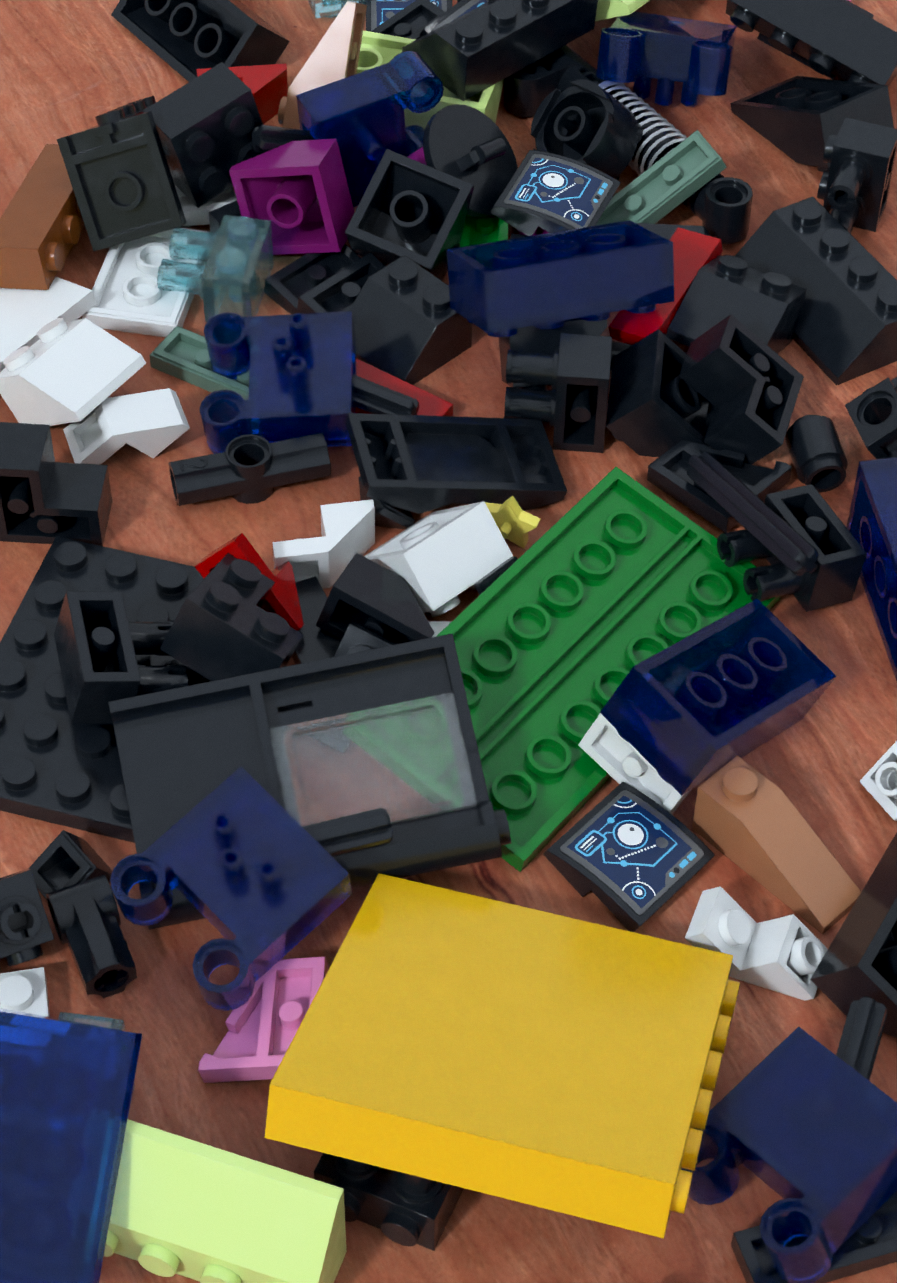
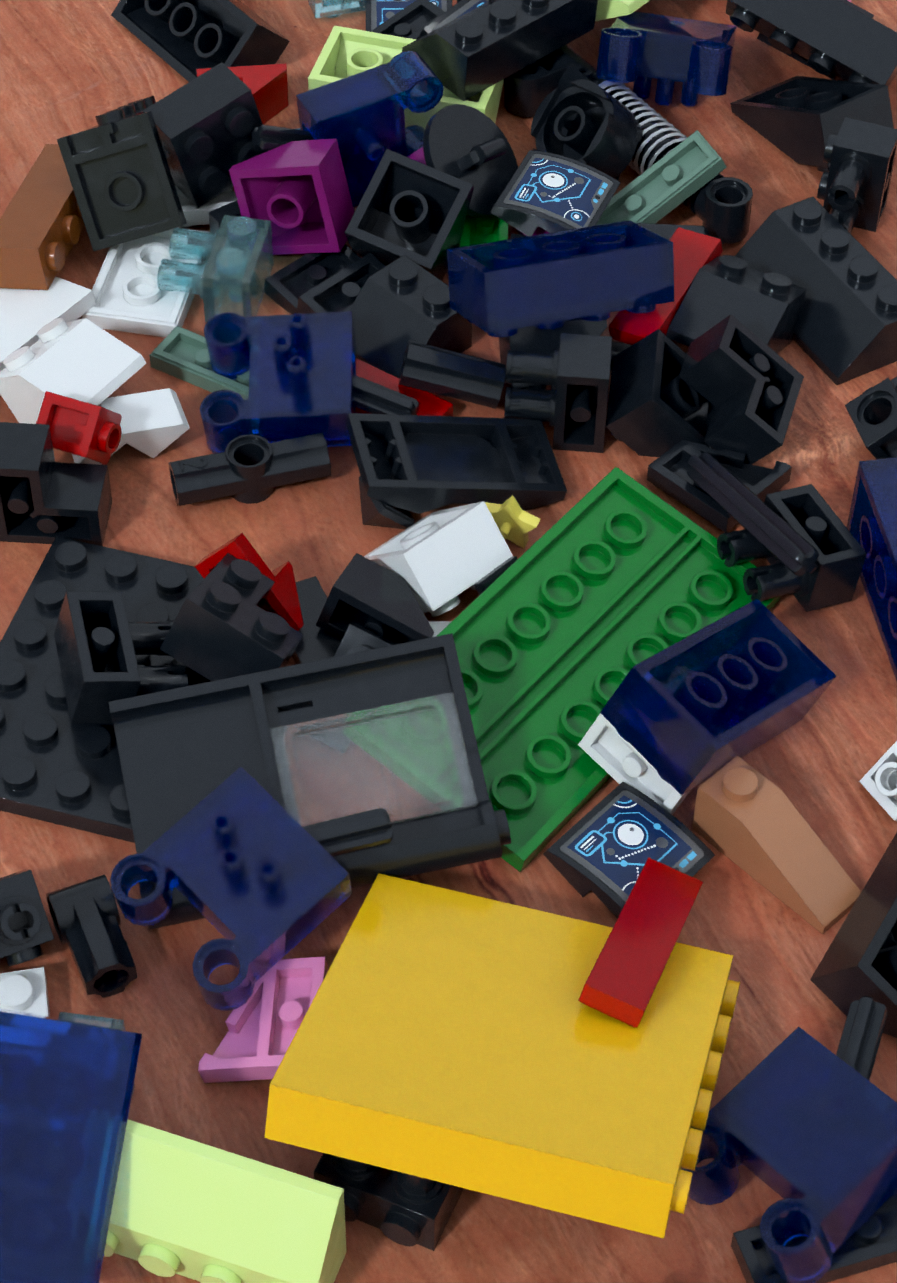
(66, 863): black slope -> none
(81, 427): none -> red bracket
(331, 60): slope -> none
(345, 531): white slope -> none
(452, 374): none -> black axle
(640, 943): none -> red tile
(769, 954): white slope -> none
(817, 452): black brick -> none

